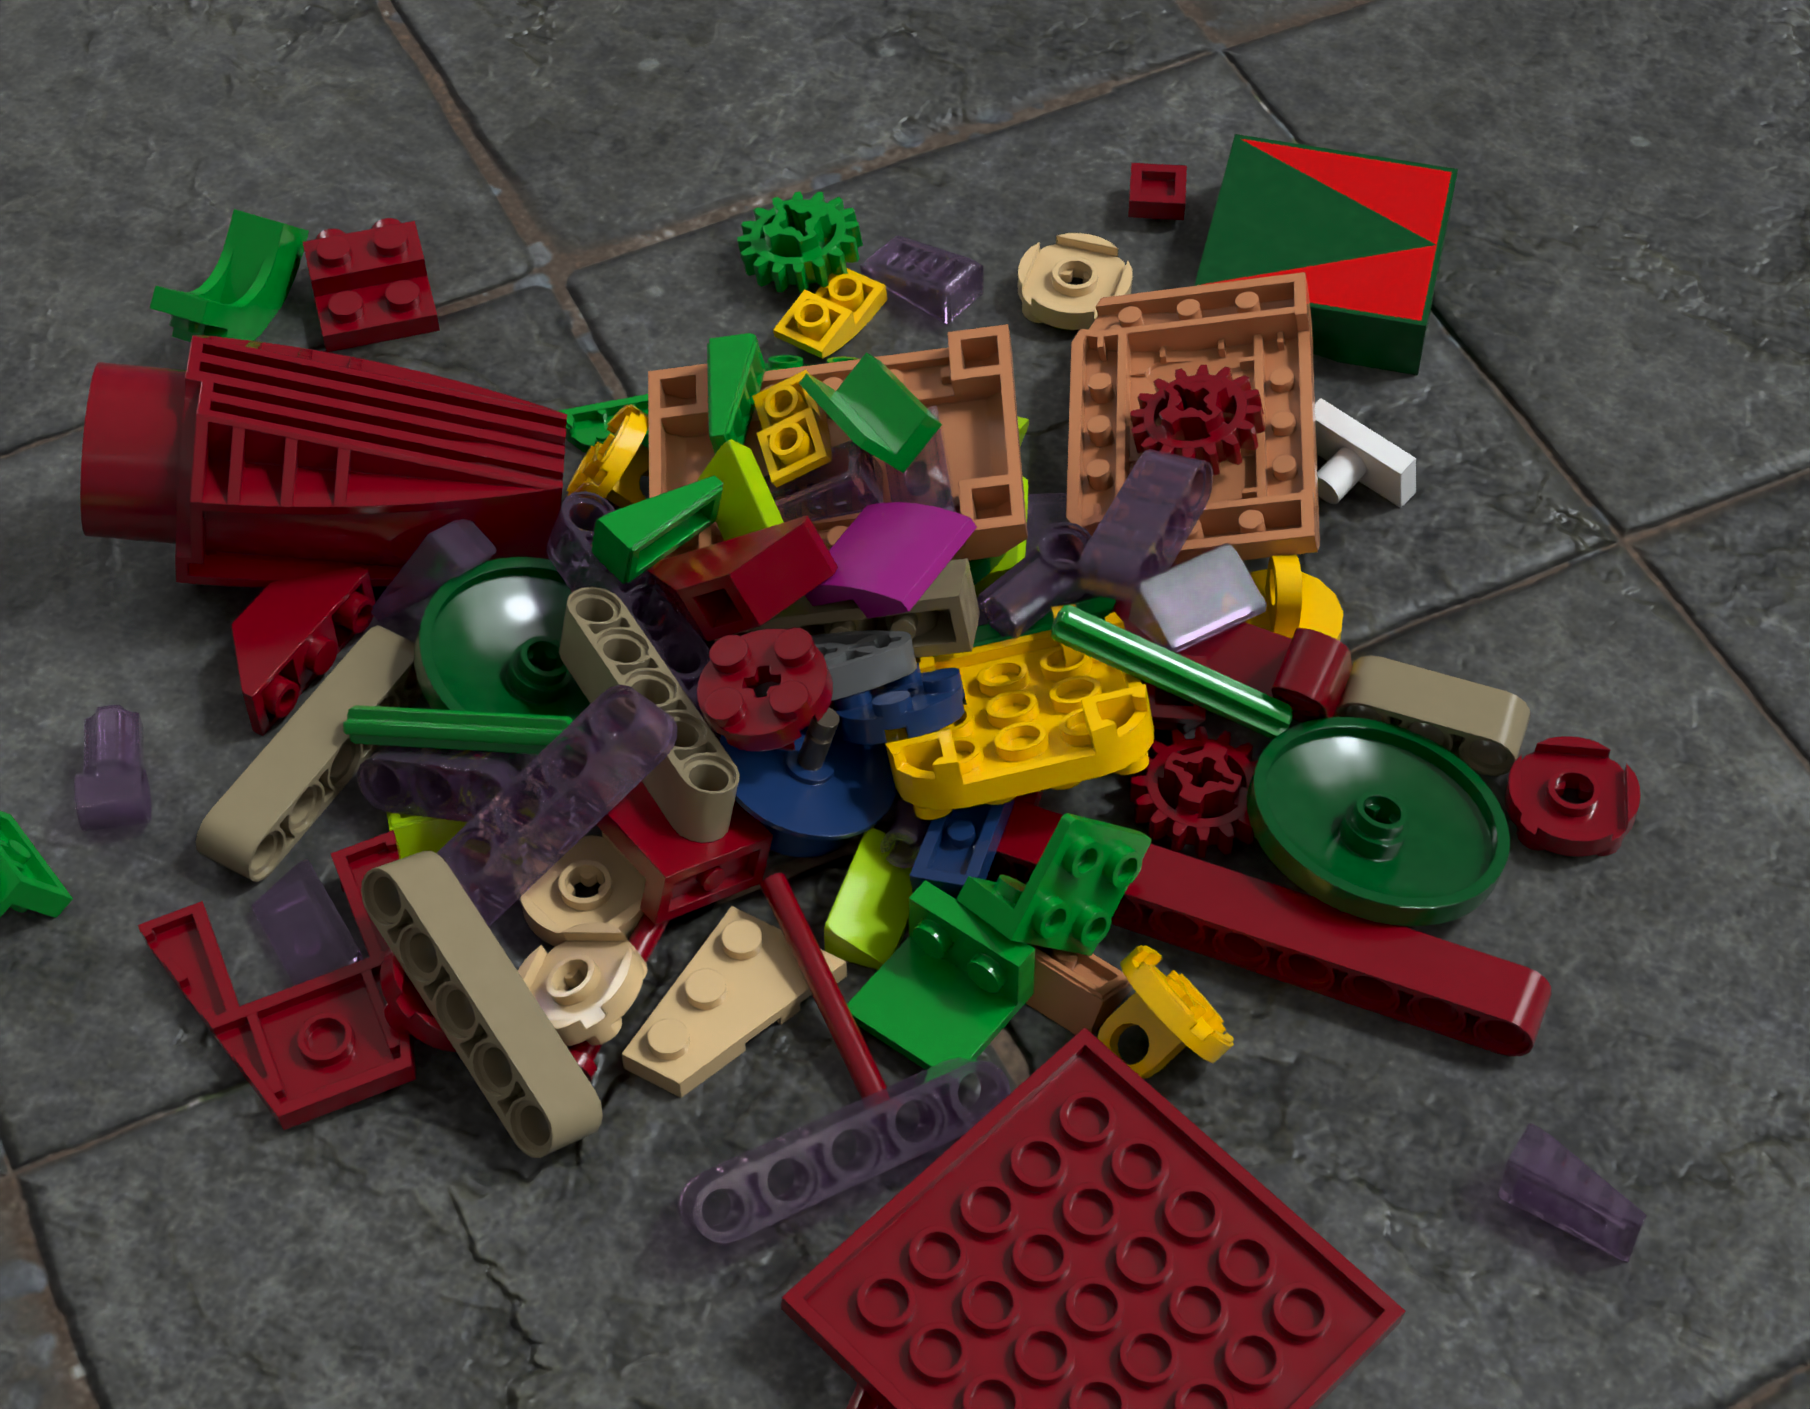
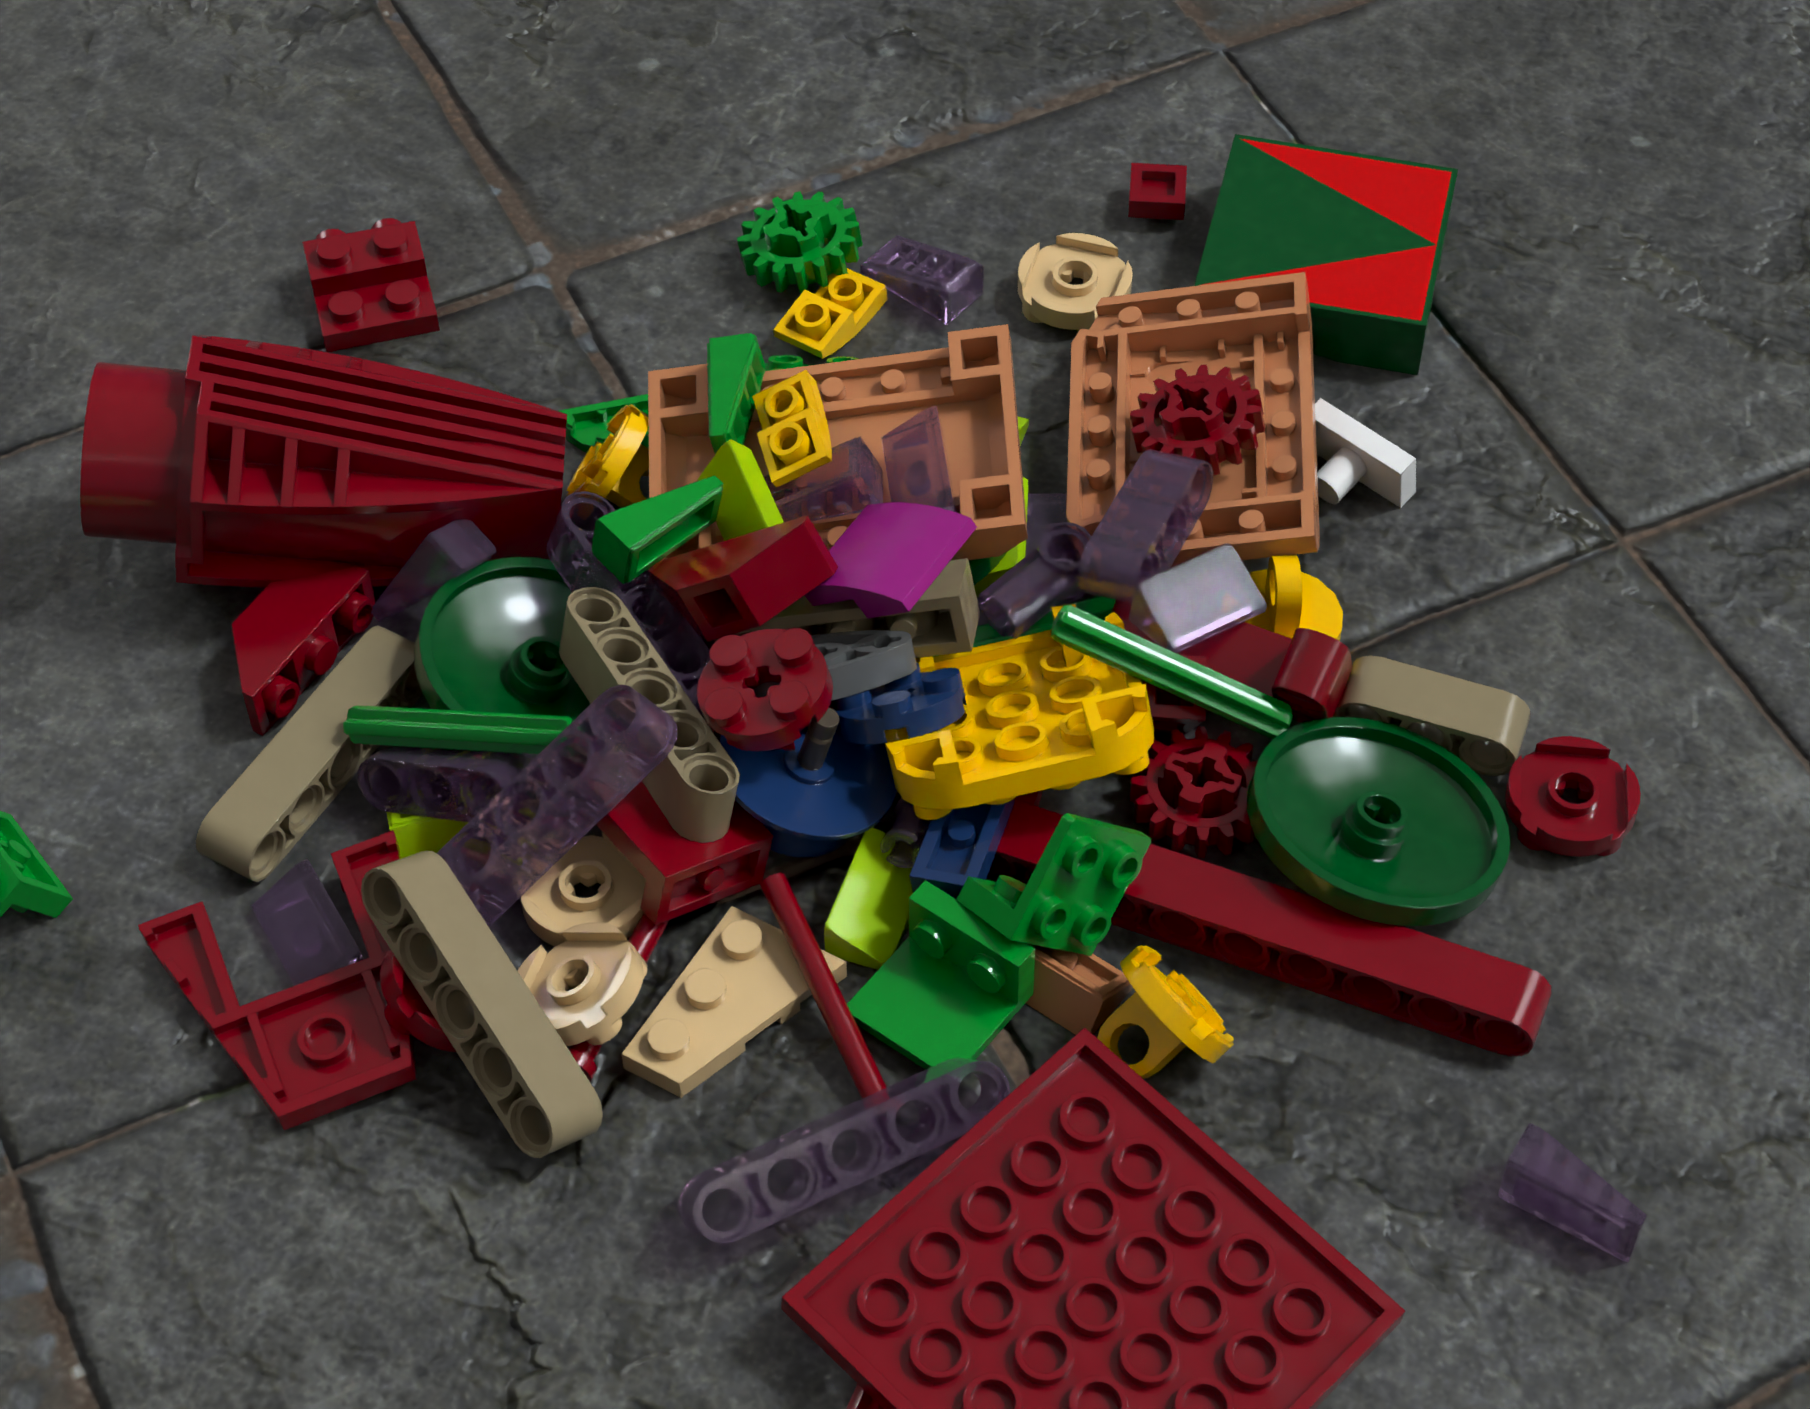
(113, 781): clear purple piece -> none
(244, 286): green arch -> none
(877, 412): green panel -> none

